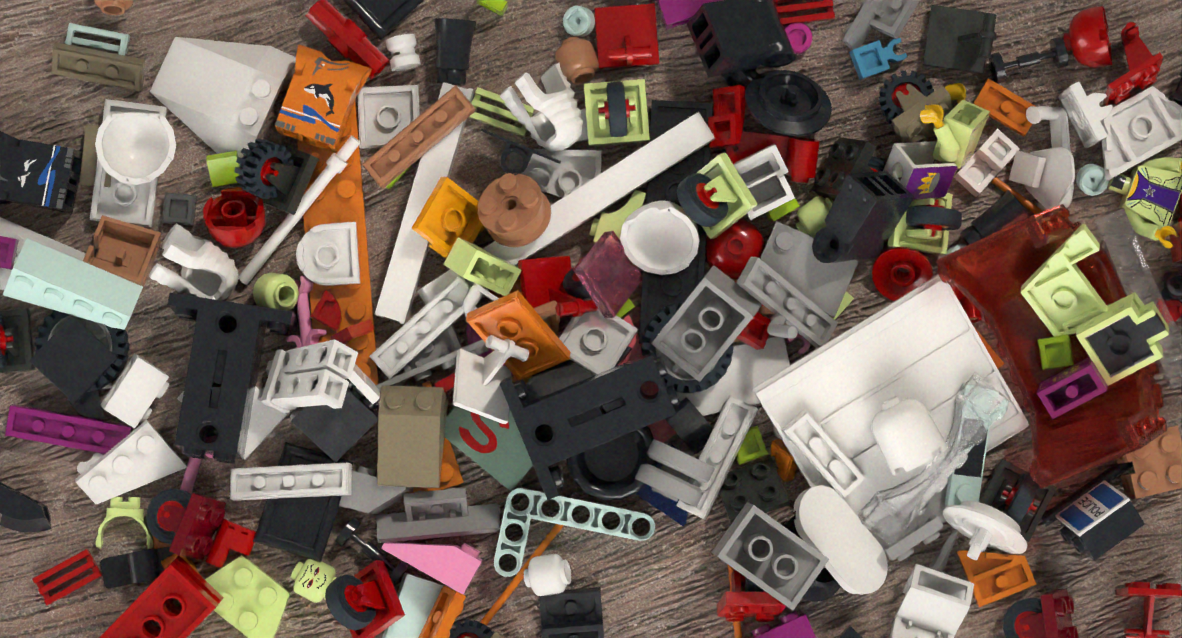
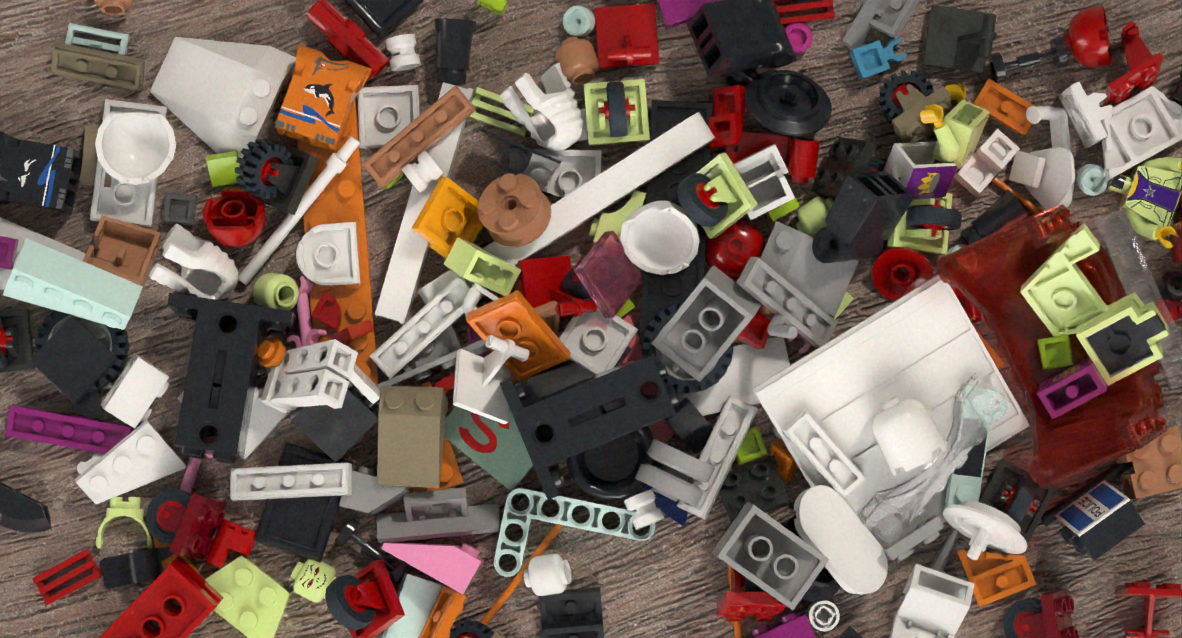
(271, 352): none -> orange plate
(423, 172): none -> white wheel
(644, 509): none -> white wheel
(819, 612): none -> white wheel

